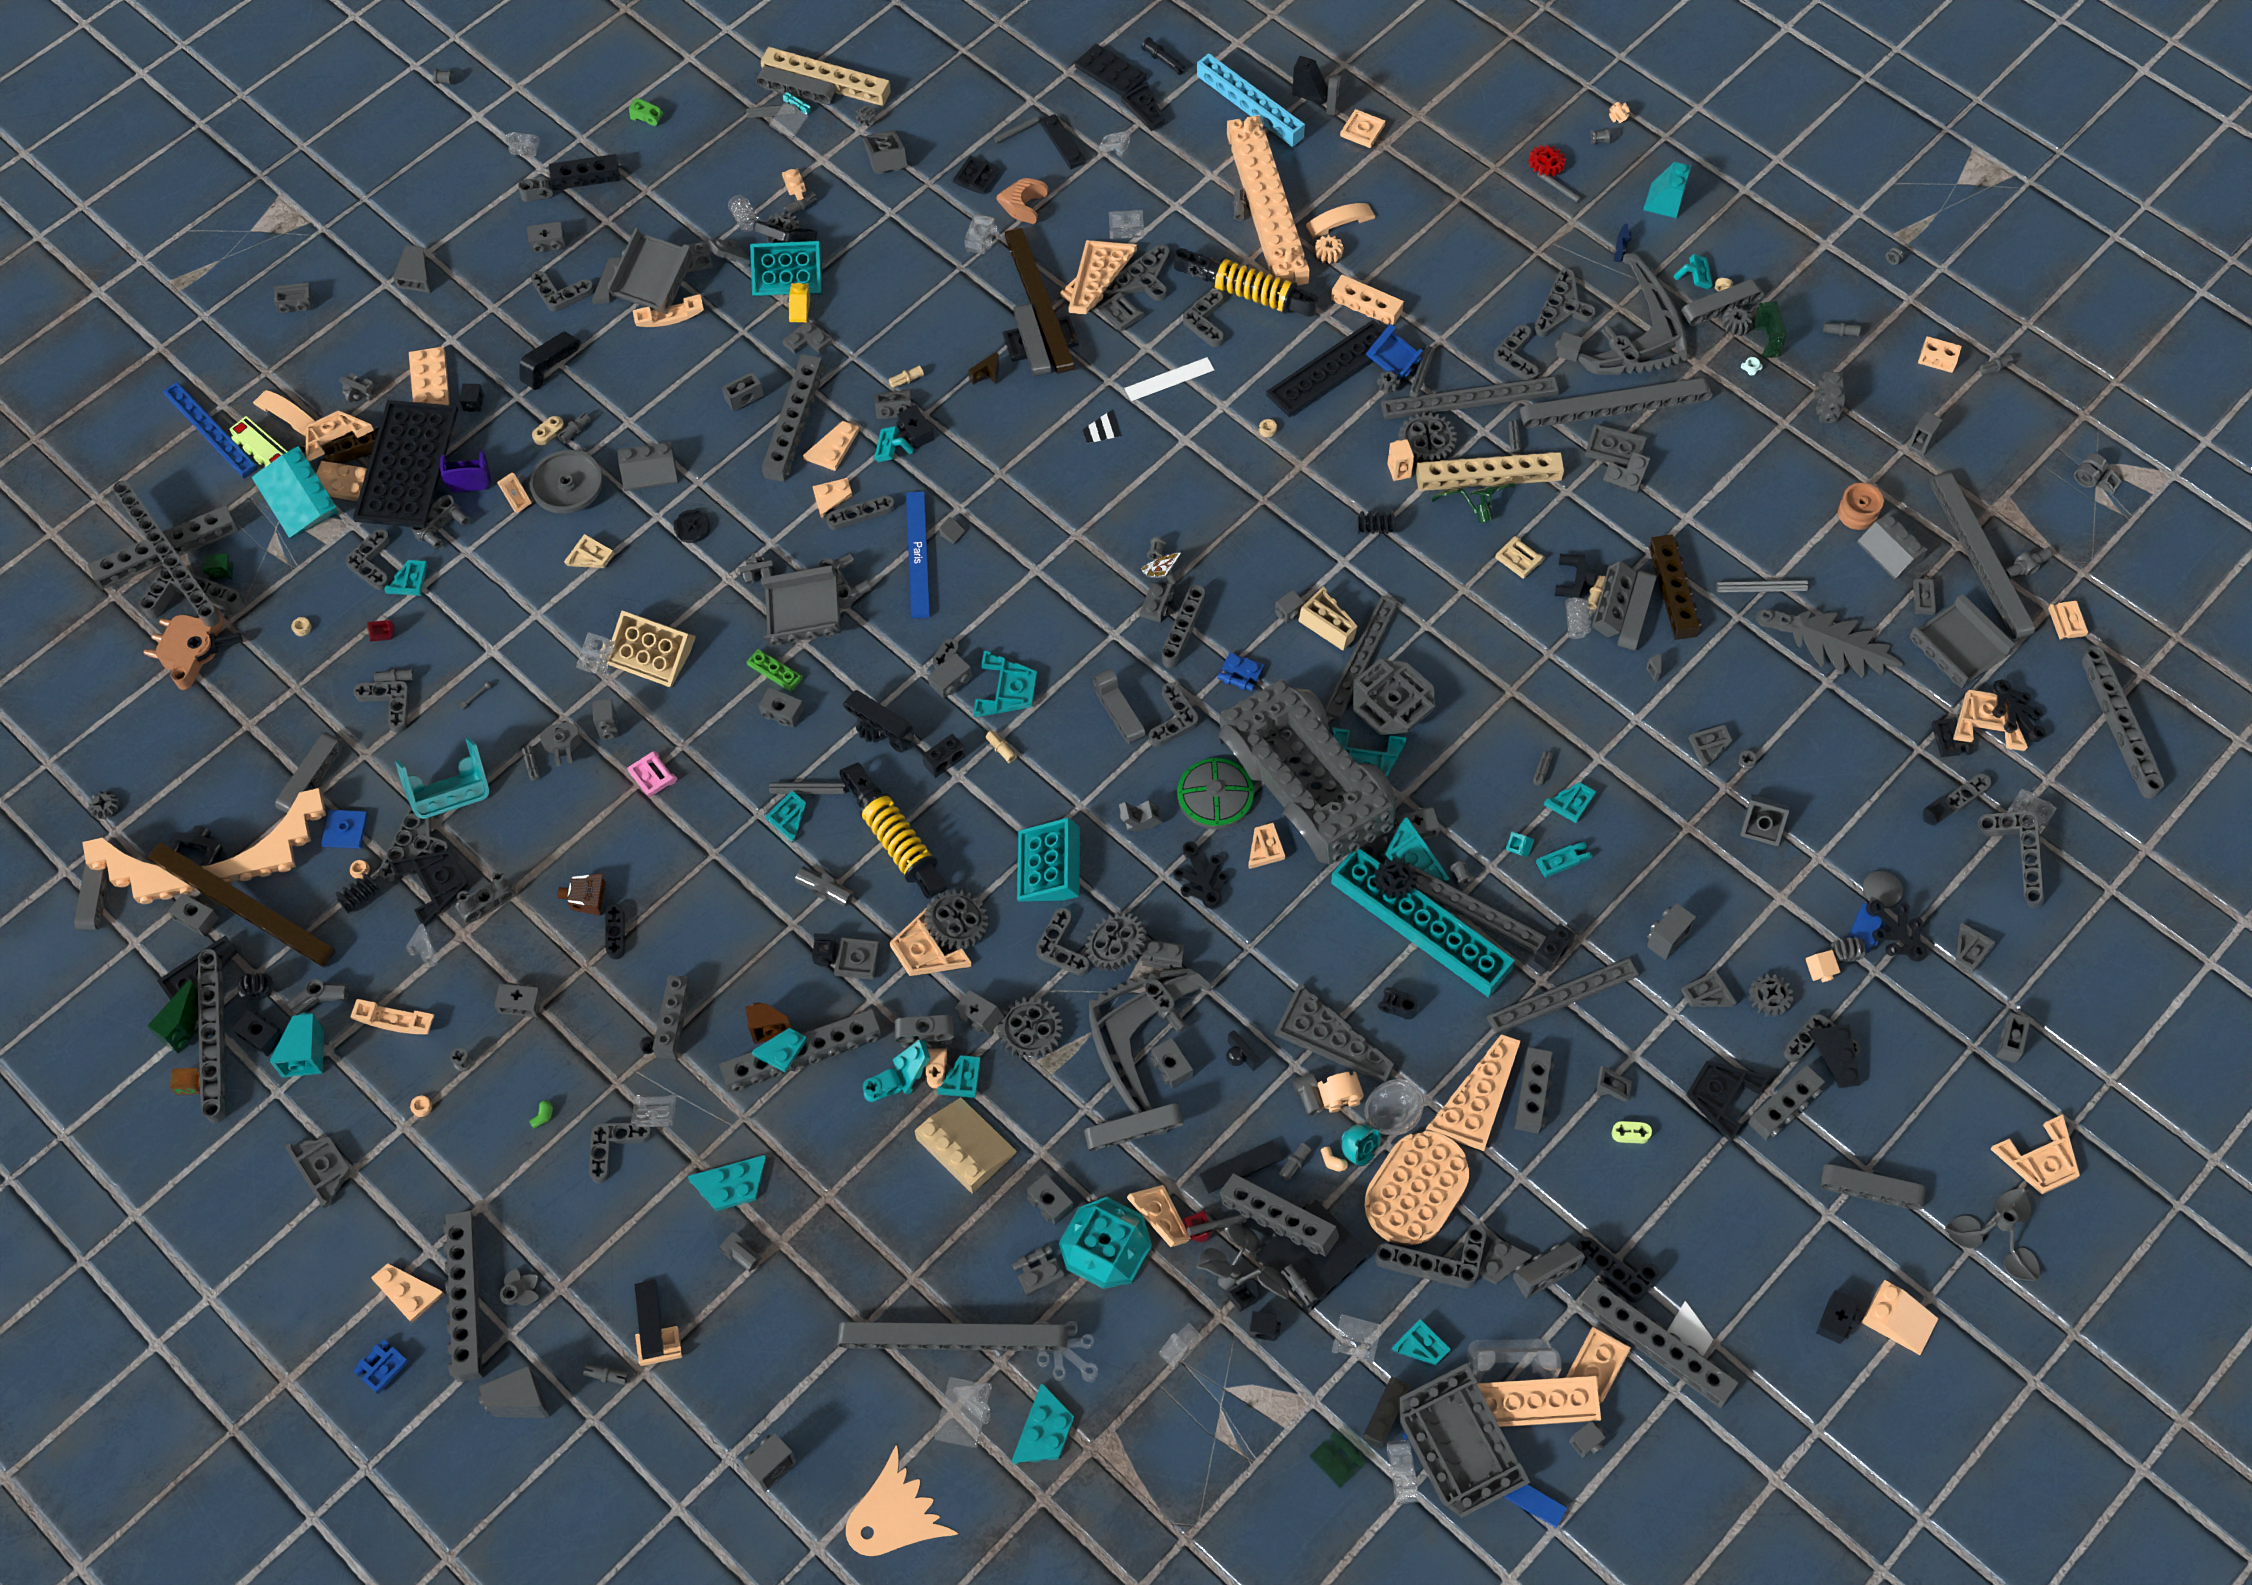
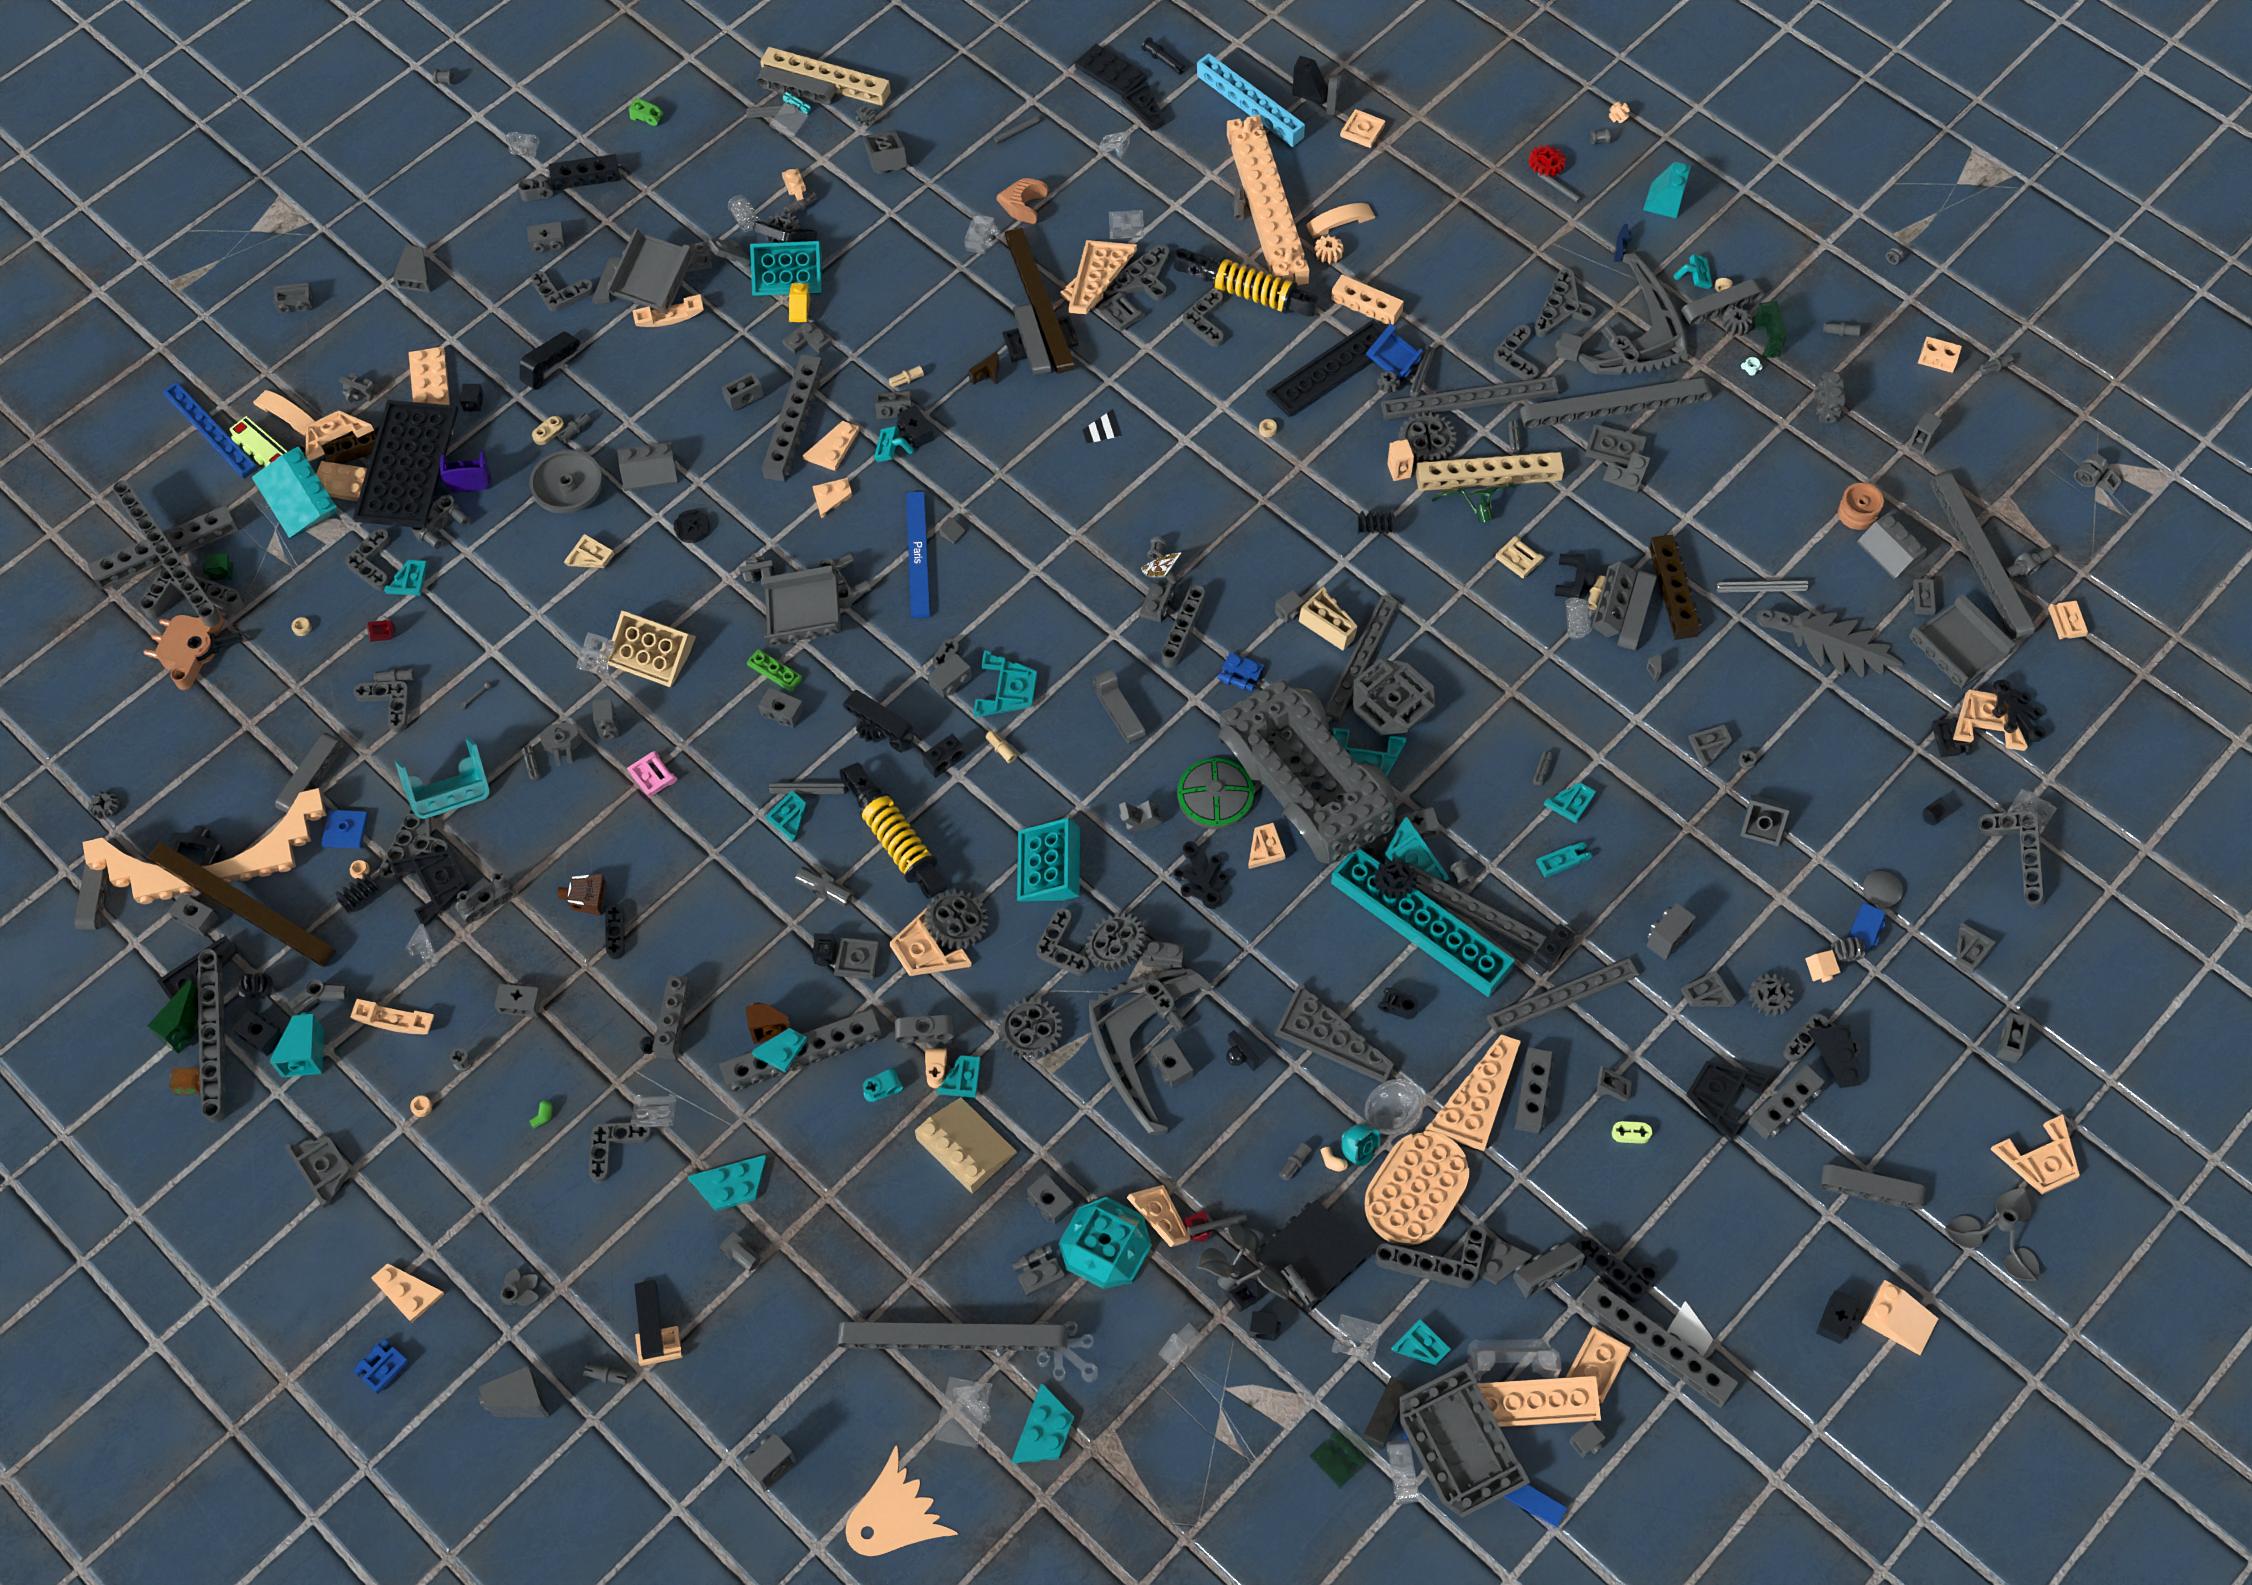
(471, 1367): dark grey brick -> none
(514, 491): light nougat piece -> none
(861, 514): dark grey beam -> none
(911, 1064): teal wing -> none
(976, 175): black slope -> none
(979, 1012): dark grey brick -> none
(1062, 141): black plate -> none
(1134, 1127): dark grey beam -> none
(1169, 379): white sticker -> none
(1179, 720): dark grey beam -> none
(1238, 1188): dark grey brick -> none
(1241, 1166): black tile -> none
(1307, 1089): dark grey piece -> none
(1340, 1091): light nougat brick -> none
(1519, 844): teal slope -> none
(1899, 931): black plant -> none
(1970, 786): dark grey beam -> none
(2126, 733): dark grey beam -> none

